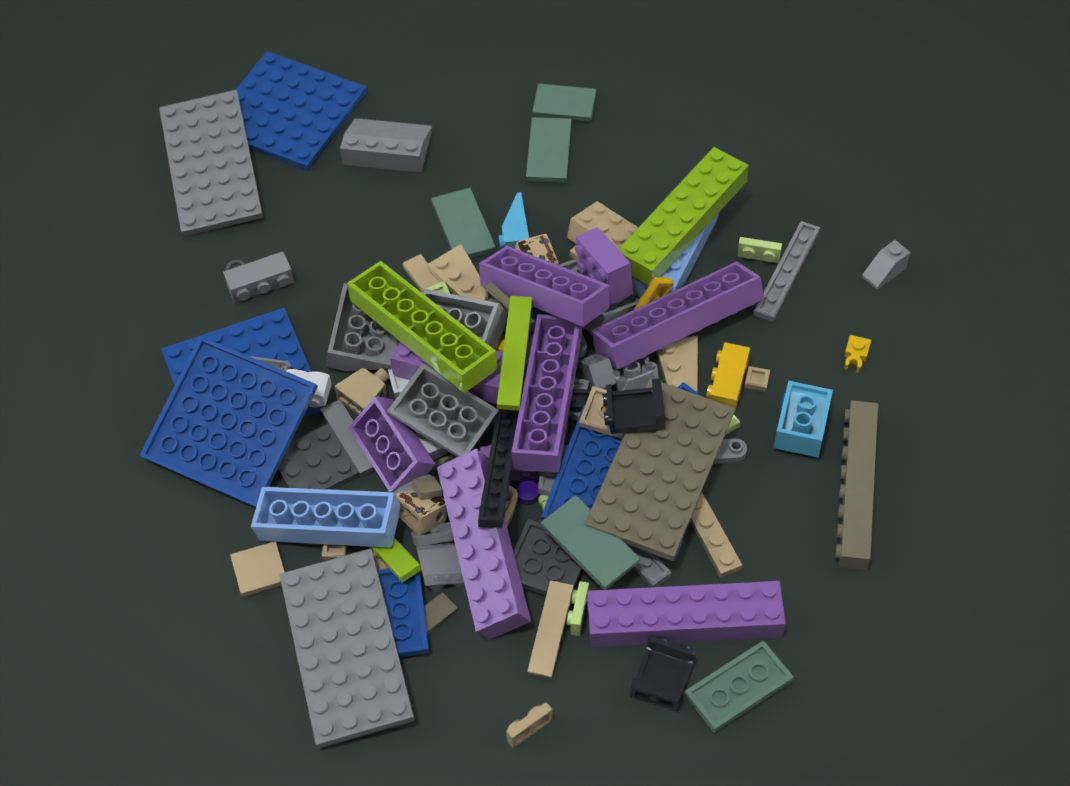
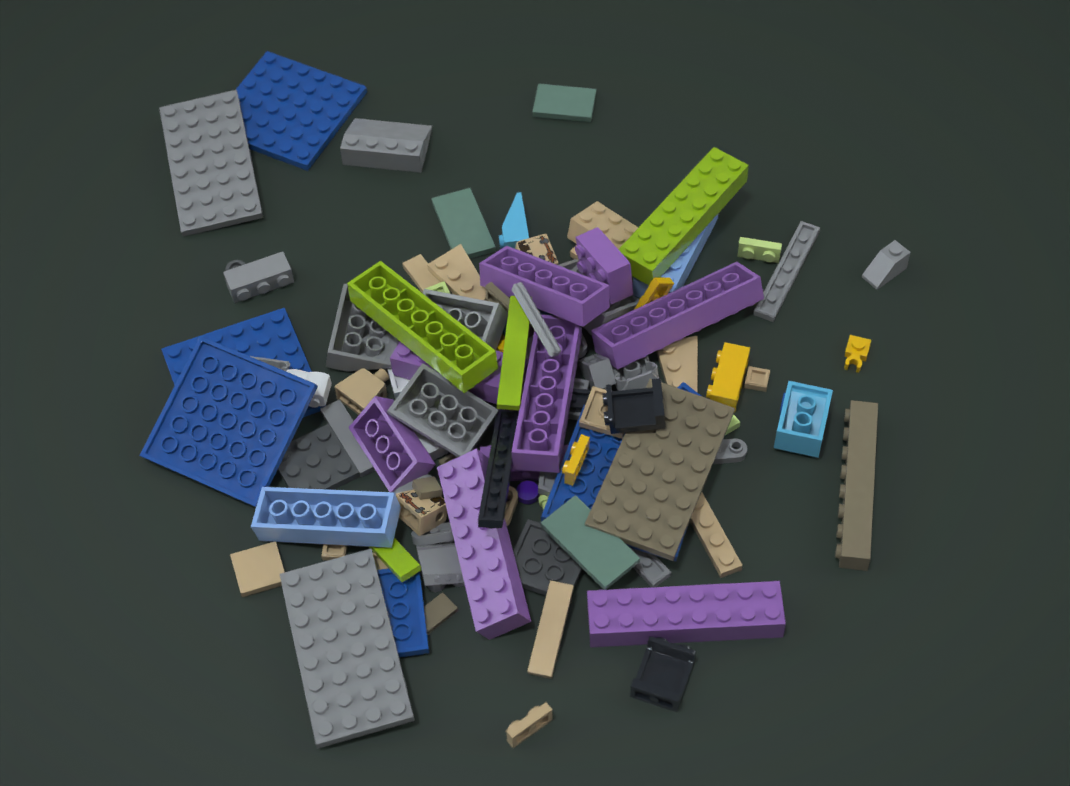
(536, 319): none -> light grey axle
(548, 150): sand green tile -> none
(576, 617): yellowish green plate -> none
(578, 451): none -> yellow plate
(738, 686): sand green plate -> none

